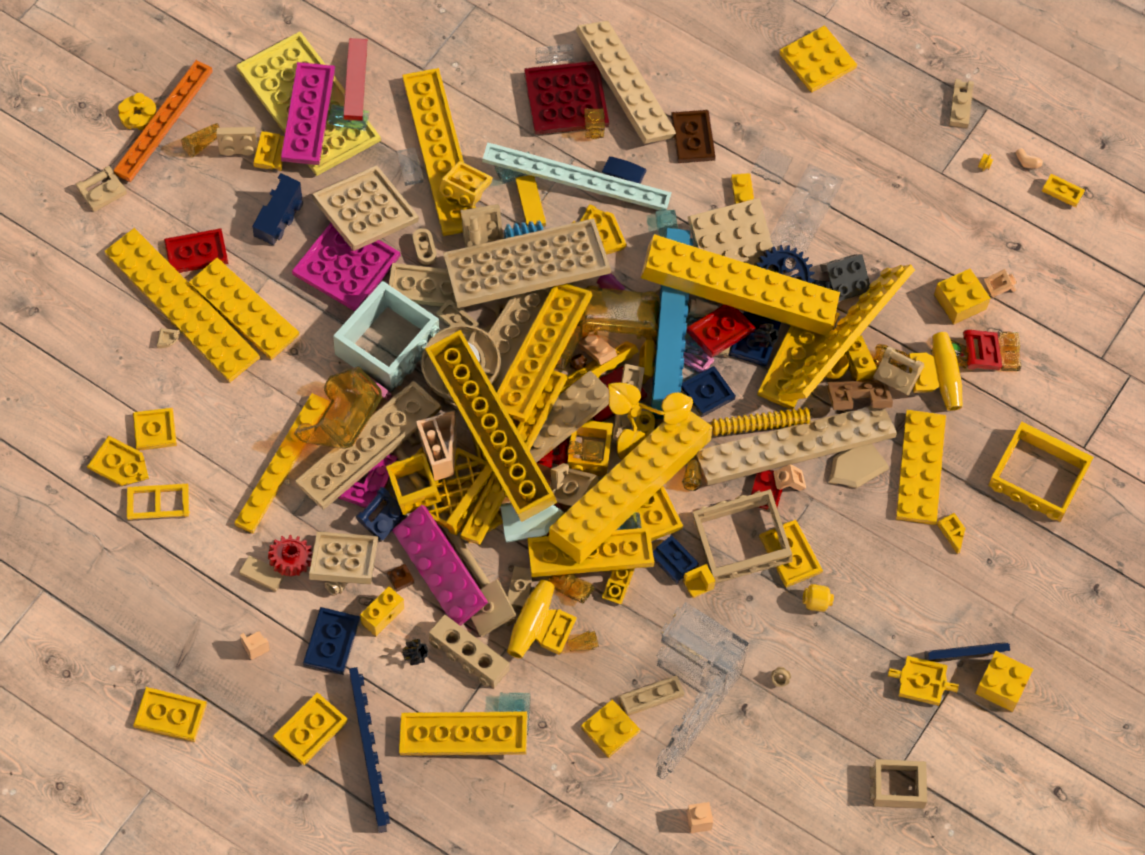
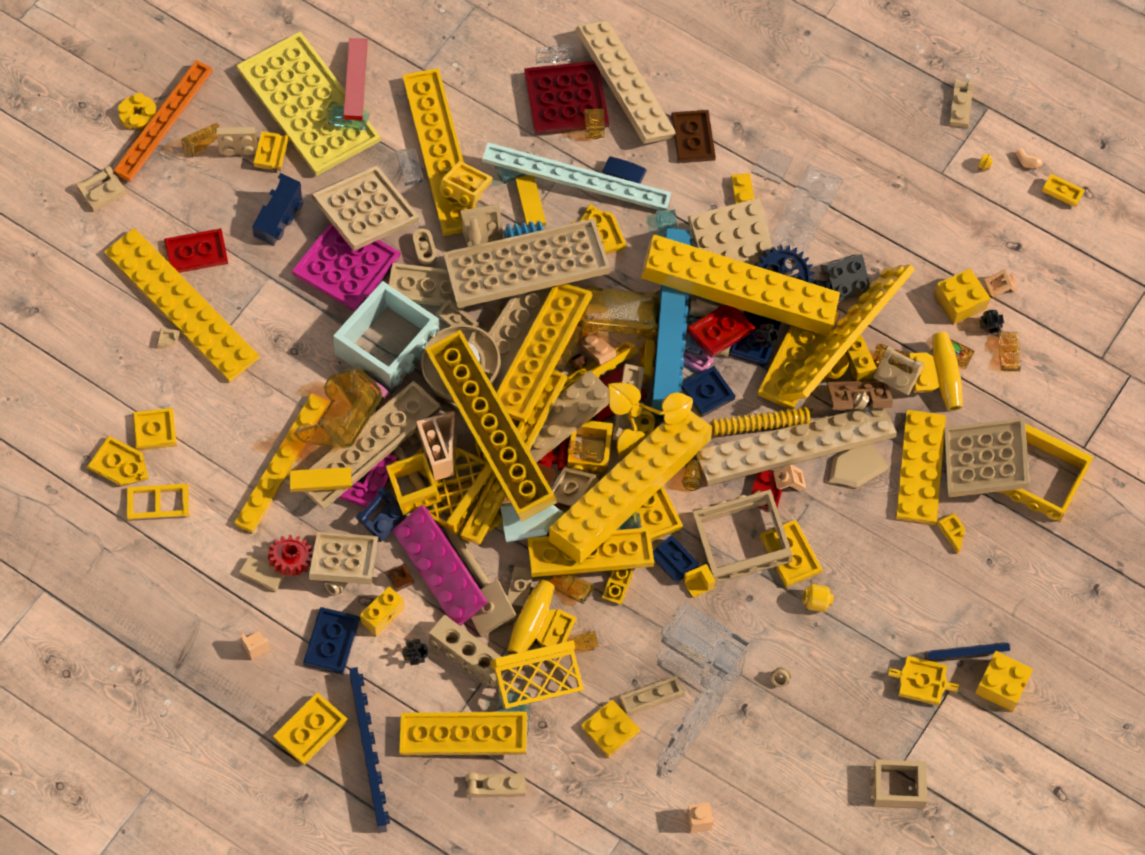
(170, 714): yellow tile -> none
(244, 308): yellow plate -> none
(308, 113): dark pink plate -> none
(320, 479): none -> yellow tile
(496, 785): none -> tan plate
(529, 658): none -> yellow fence
(558, 474): tan tile -> none
(609, 281): magenta cone -> none
(818, 59): yellow plate -> none
(860, 400): none -> tan plate
(986, 457): none -> tan plate
(988, 350): red plate -> none
(991, 321): none -> black gear

